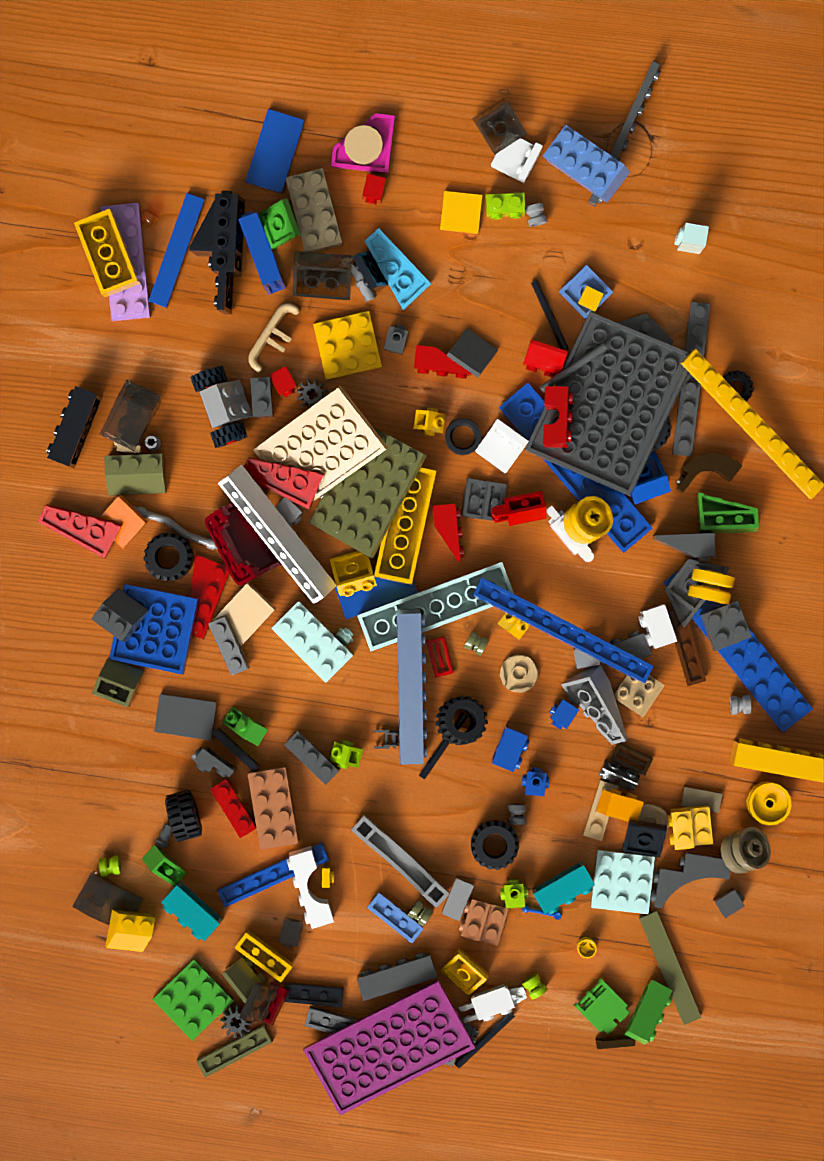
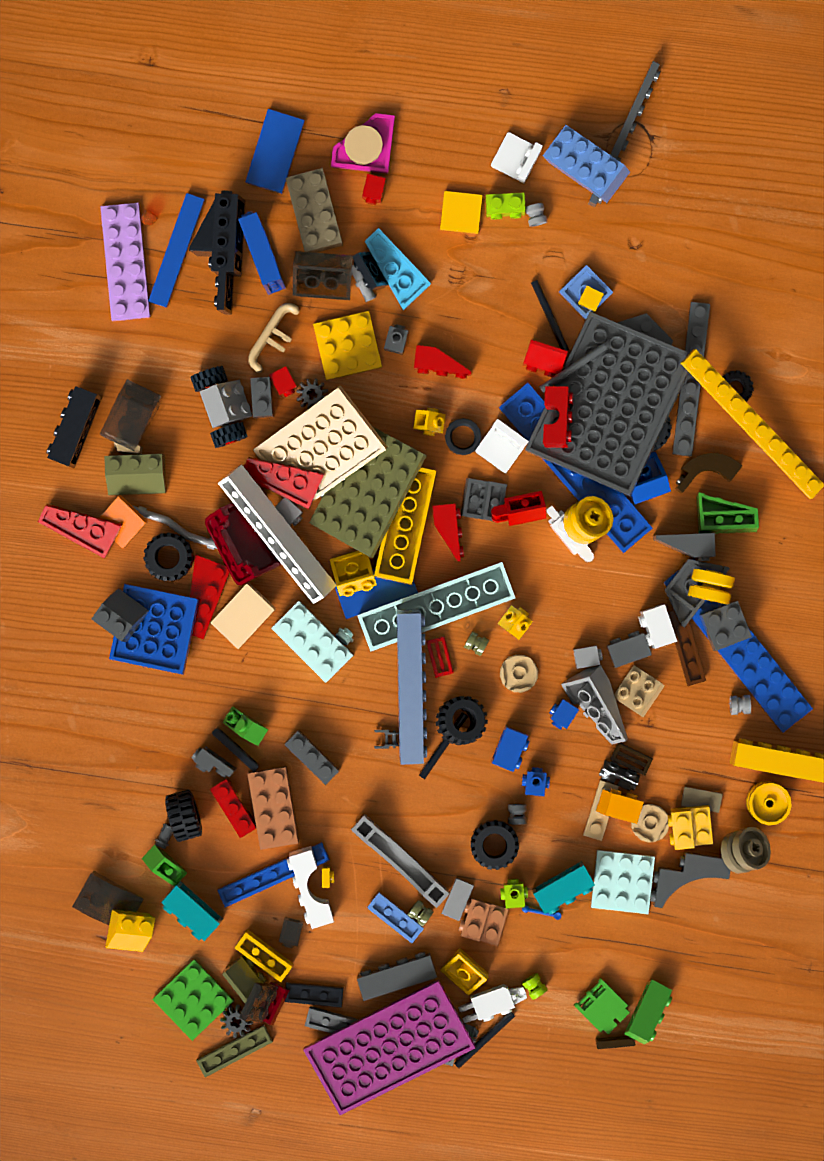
(107, 253): yellow brick -> none
(110, 865): lime wheel -> none
(118, 682): olive slope -> none
(156, 446): light grey pin -> none
(185, 717): dark grey tile -> none
(229, 645): plate -> none
(279, 223): bright green plate -> none
(346, 754): lime brick -> none
(472, 353): dark grey tile -> none
(499, 126): clear smoke slope -> none
(562, 630): blue plate -> none
(587, 950): yellow wheel -> none
(644, 838): black tile -> none
(670, 967): olive tile -> none
(691, 238): light aqua brick -> none
(729, 902): dark grey brick -> none

